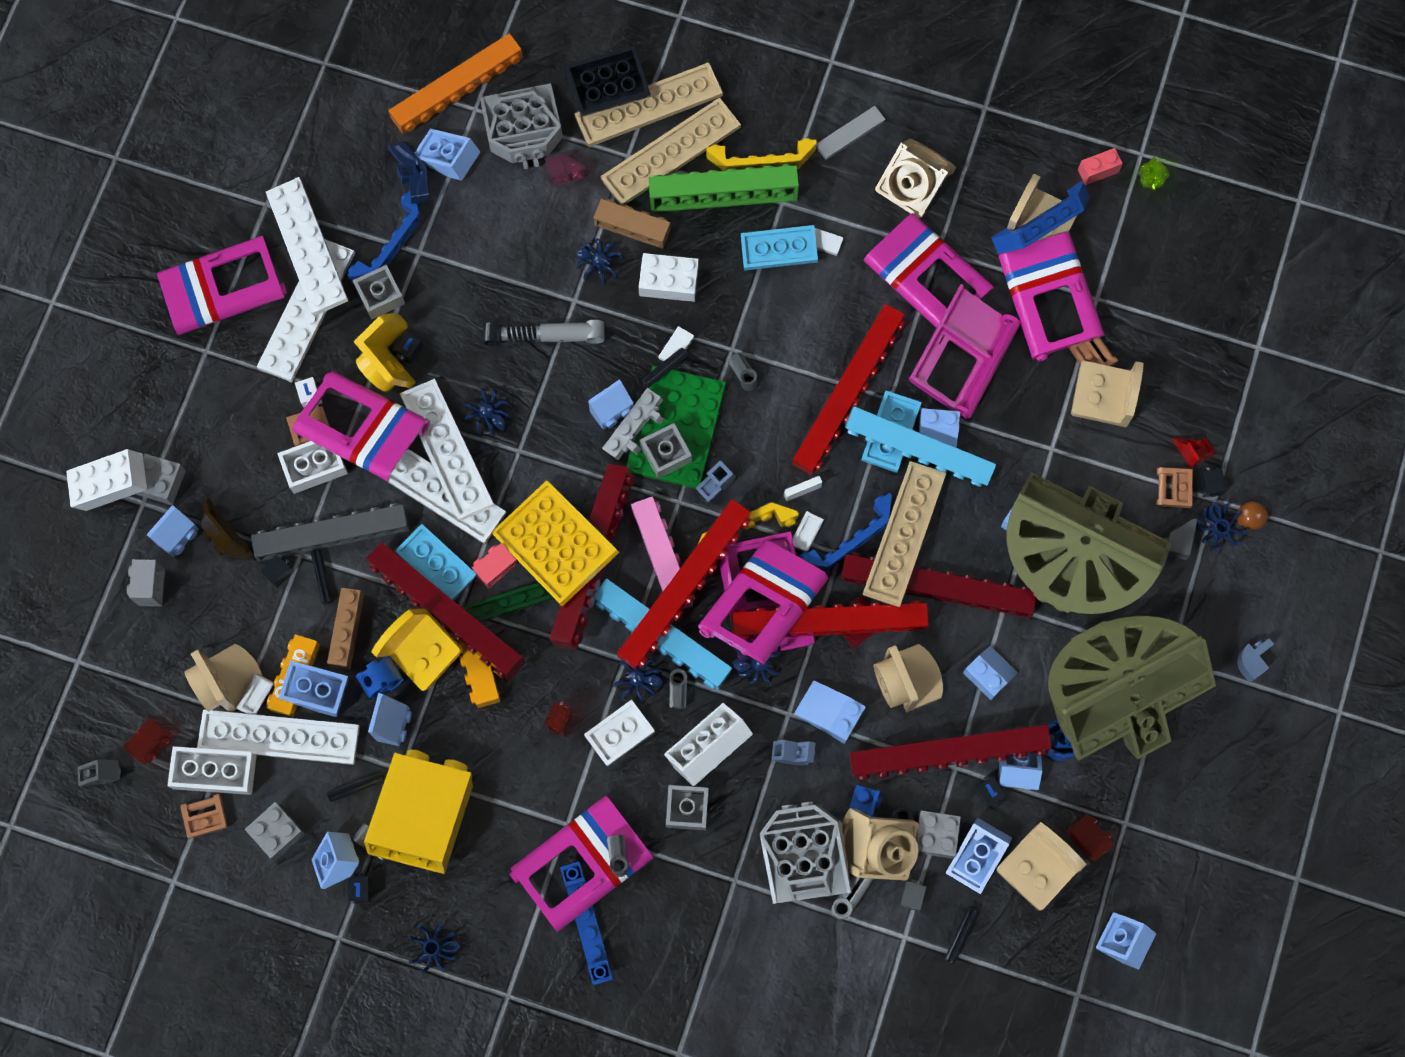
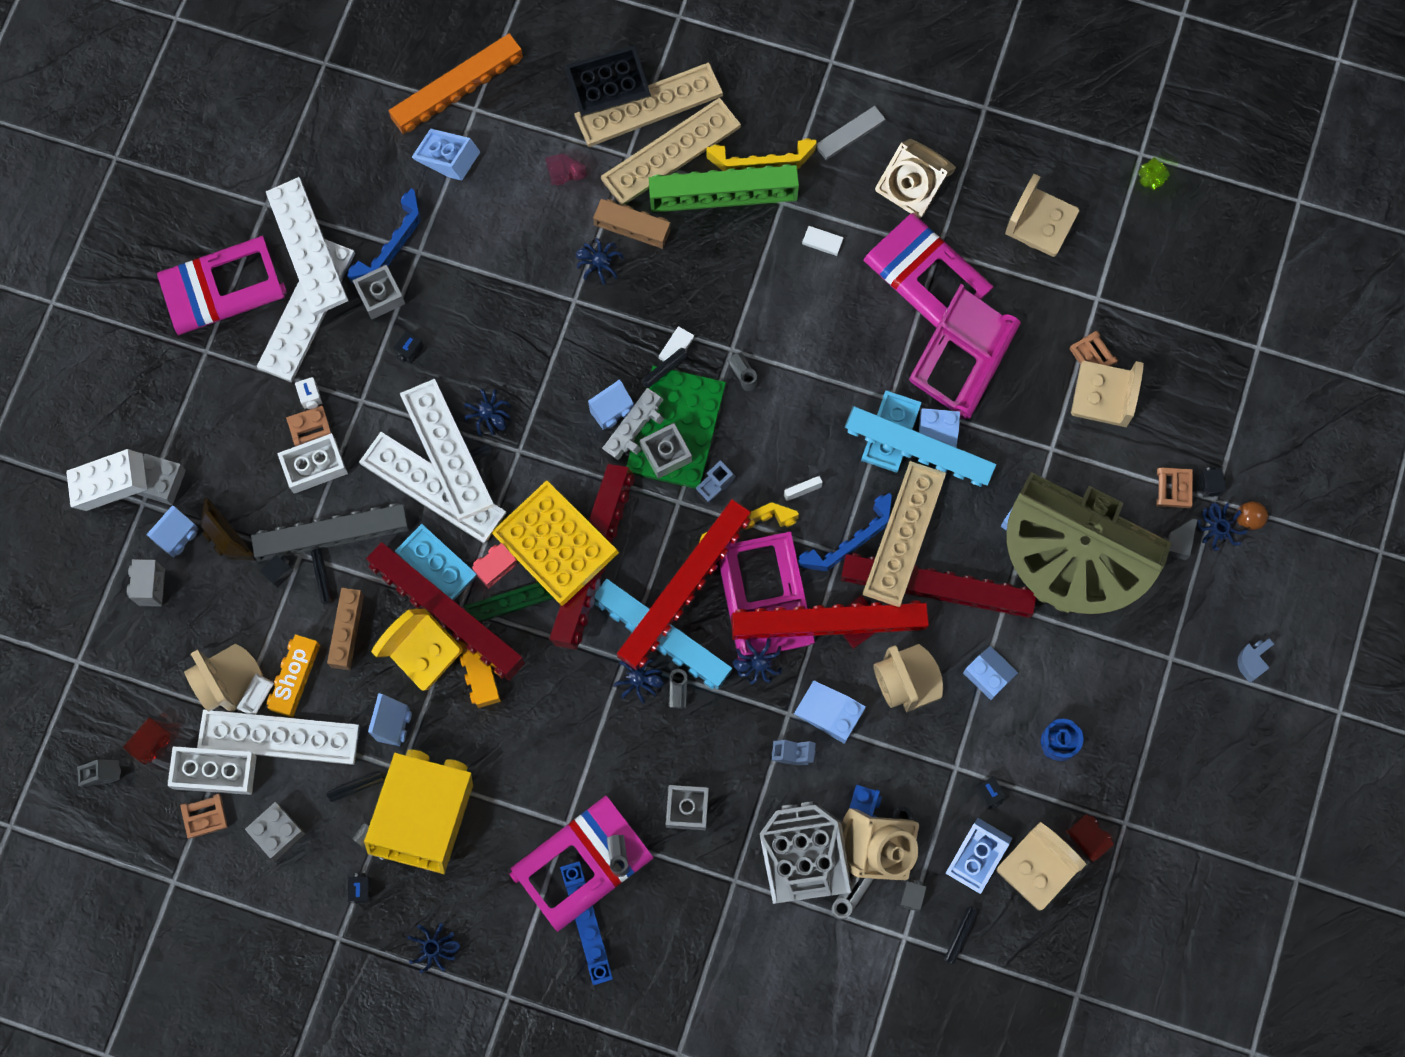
(314, 688): light blue slope -> none
(334, 859): light blue slope -> none
(376, 360): yellow piece -> none
(379, 677): blue brick -> none
(380, 439): dark pink piece -> none
(411, 171): dark blue plate -> none
(515, 124): light grey hinge -> none
(559, 719): clear red brick -> none
(591, 332): piece -> none
(619, 733): white plate -> none
(656, 541): bright pink brick -> none
(668, 277): white brick -> none
(708, 744): white brick -> none
(778, 577): dark pink piece -> none
(779, 247): medium azure plate -> none
(807, 531): white tile -> none
(848, 390): red brick -> none
(937, 834): light grey brick -> none
(950, 751): dark red brick -> none
(1021, 773): light blue slope -> none
(1042, 268): dark pink piece -> none
(1044, 223): blue slope -> none
(1100, 166): coral brick -> none
(1125, 680): olive piece -> none
(1126, 940): light blue slope -> none
(1194, 450): red slope -> none

